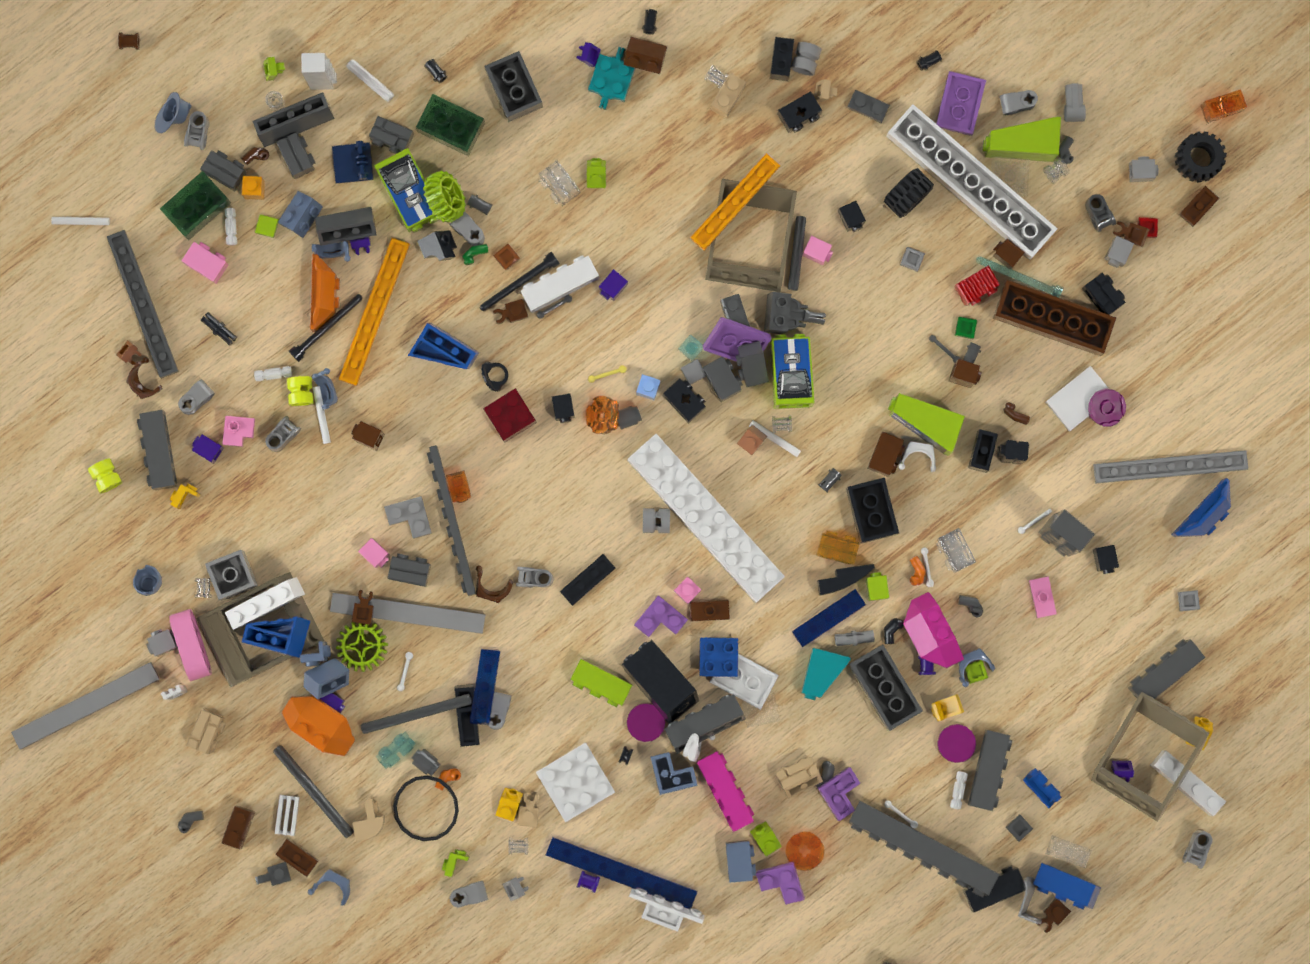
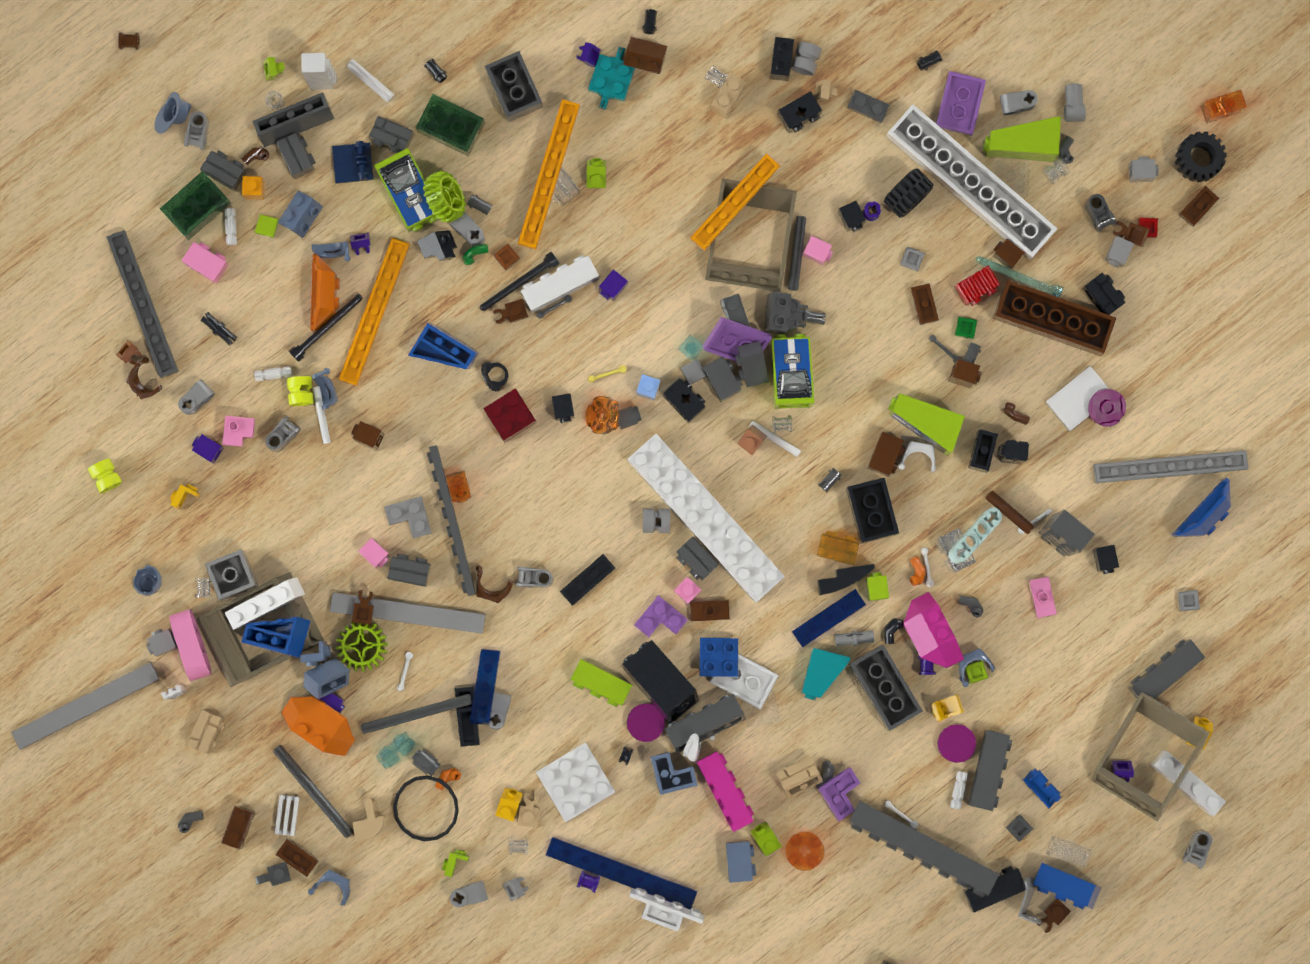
(80, 221): white bar -> none
(158, 450): dark grey brick -> none
(345, 226): dark grey brick -> none
(548, 174): none -> light orange tile
(696, 558): none -> dark grey brick
(782, 876): medium lavender plate -> none
(874, 216): none -> dark purple bush
(924, 304): none -> reddish brown plate
(977, 537): none -> light aqua beam
(1011, 513): none -> reddish brown axle

